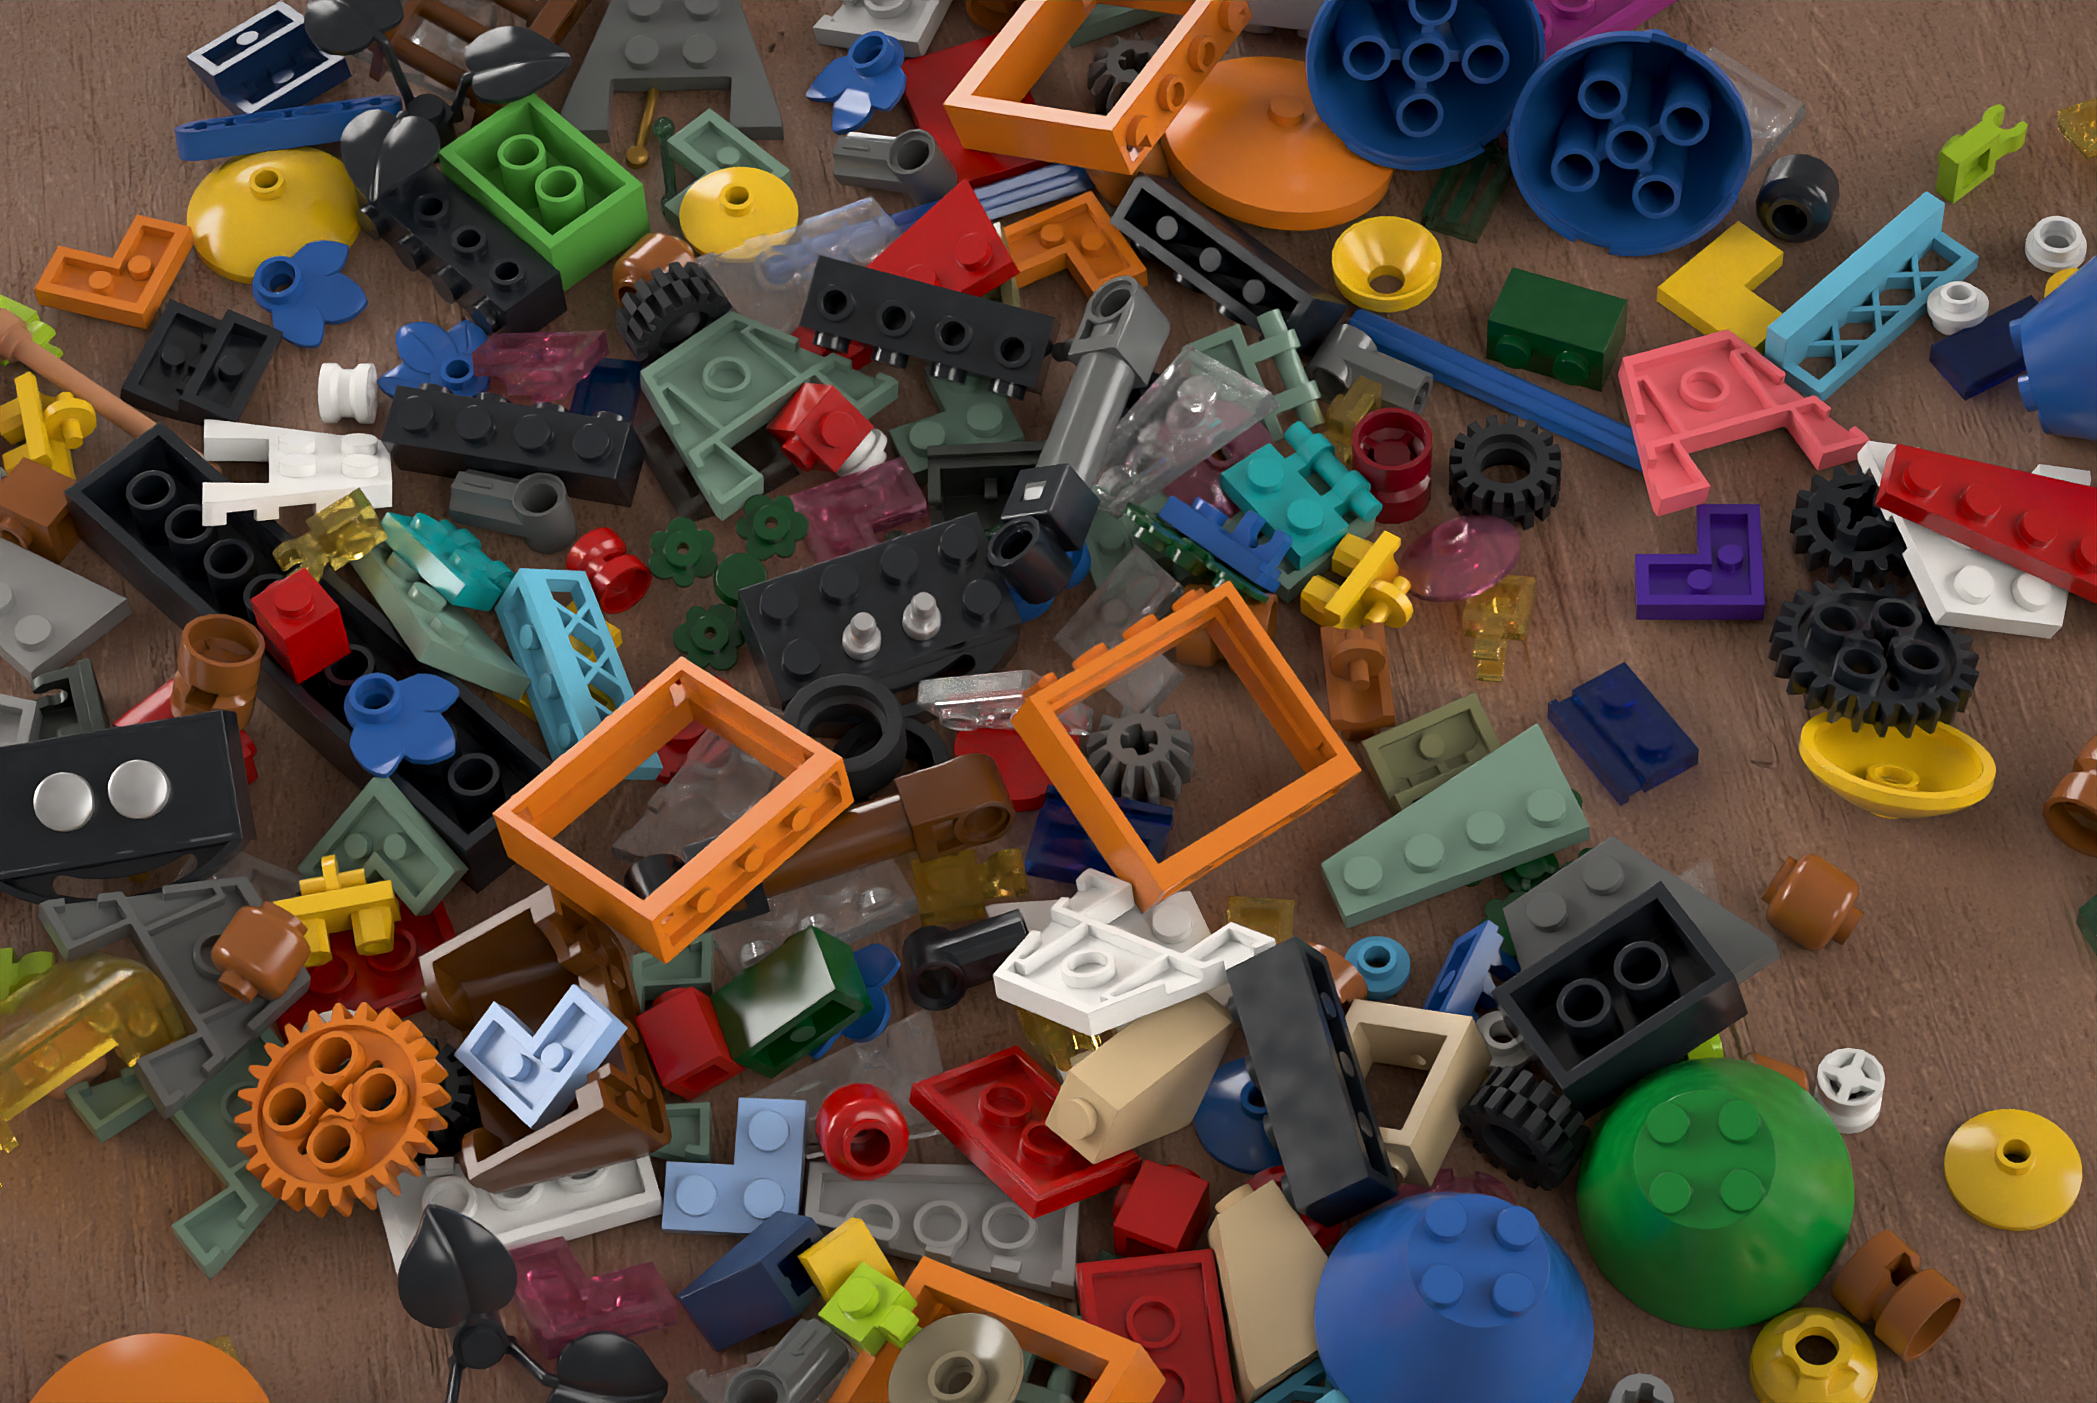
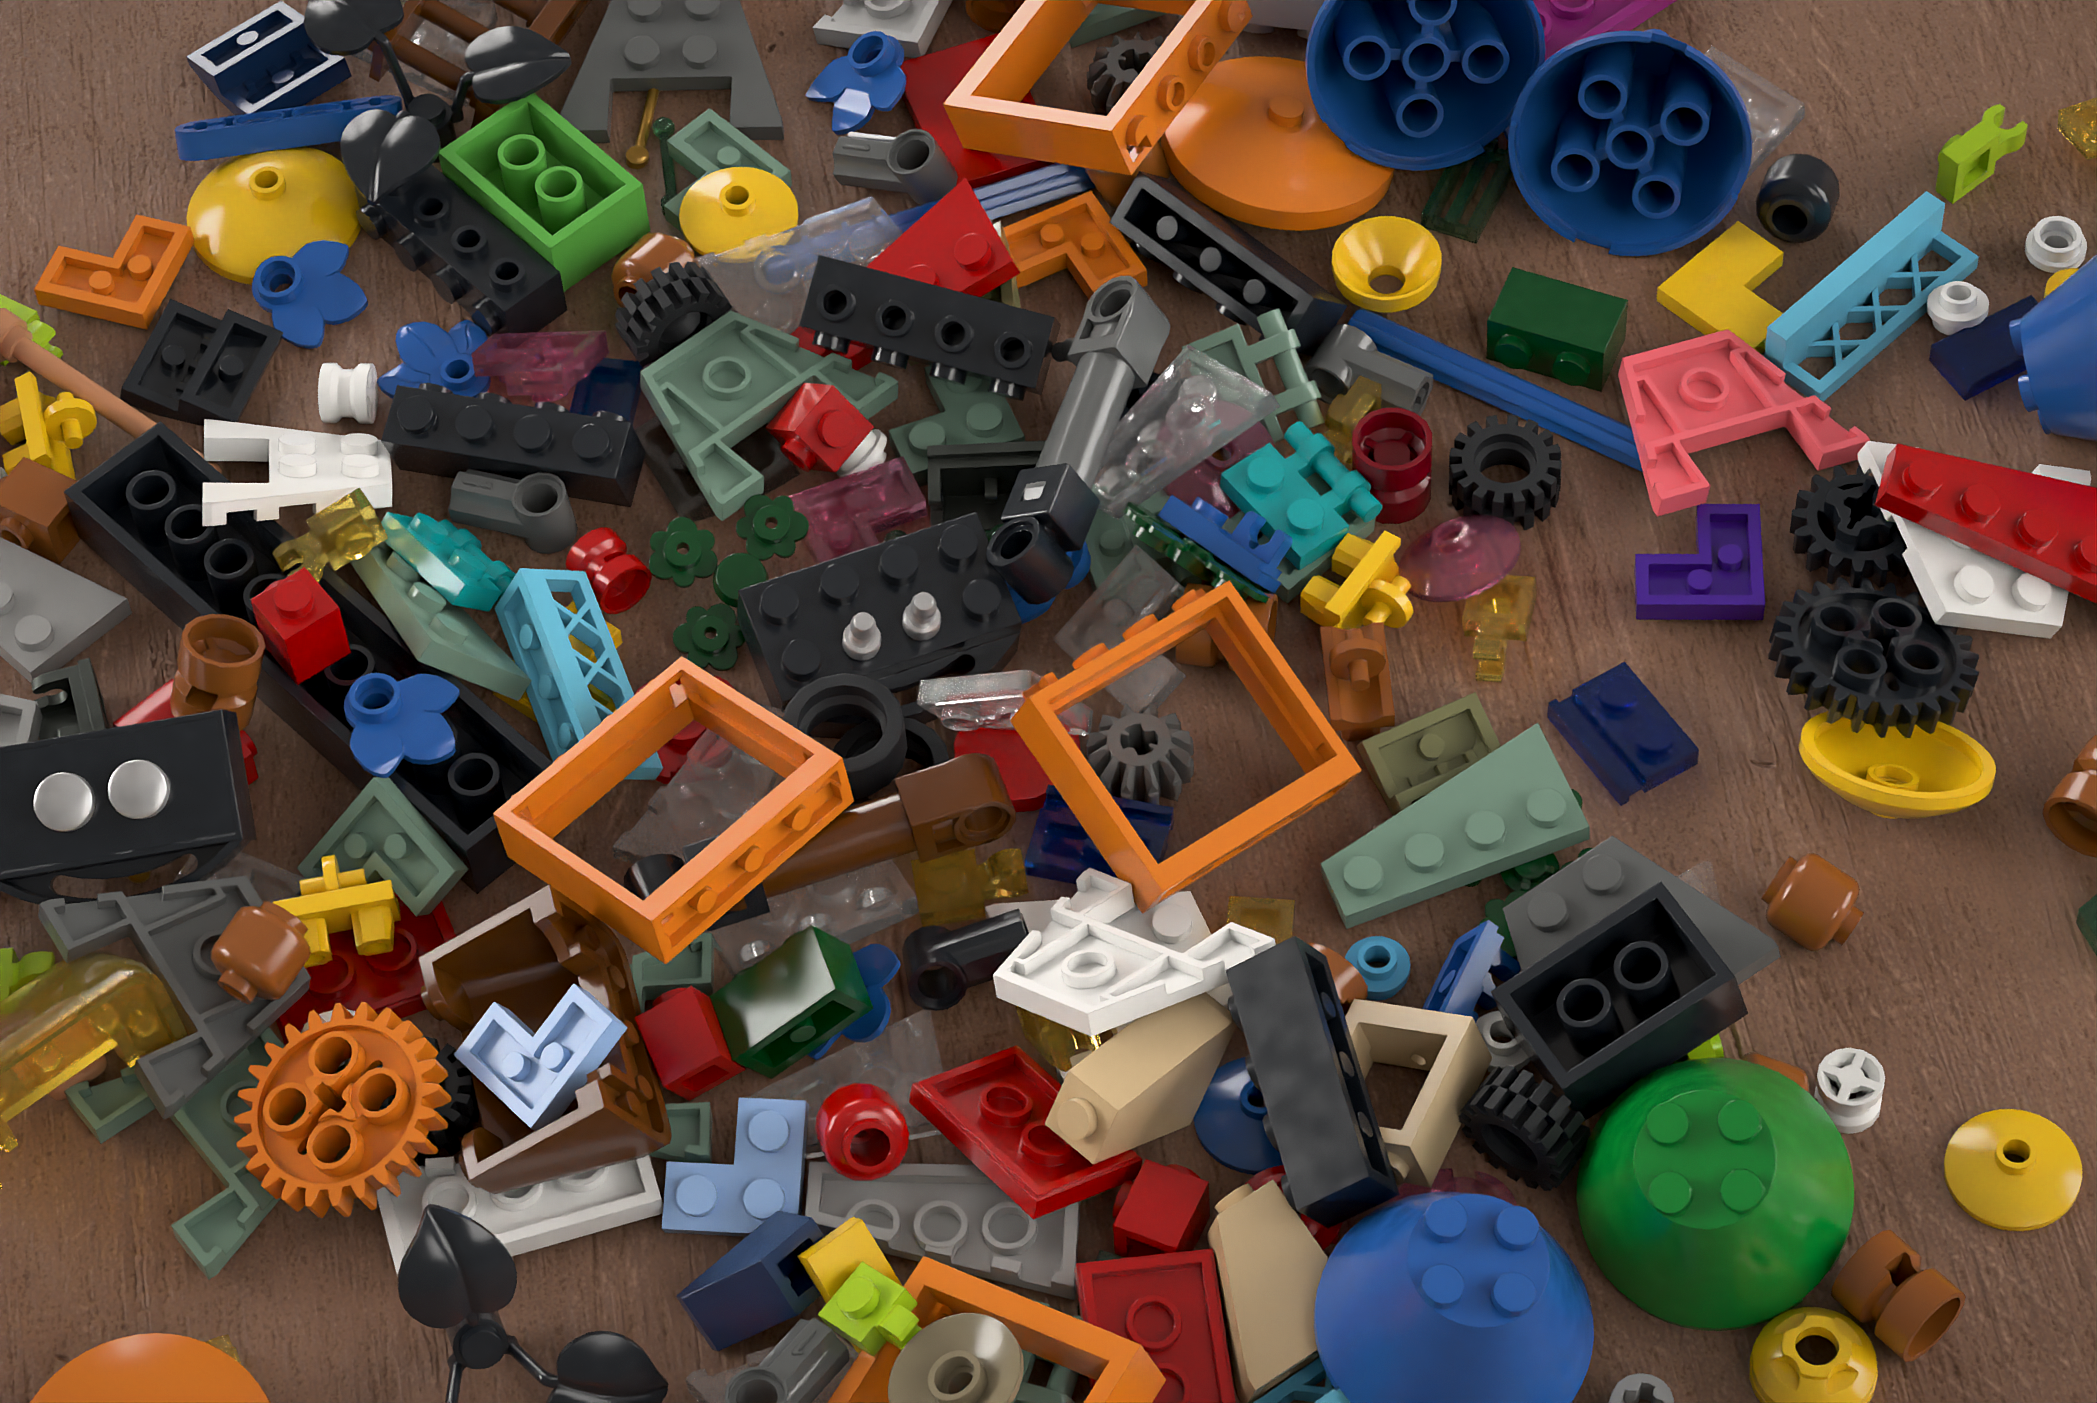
(566, 1304): clear pink plate -> none

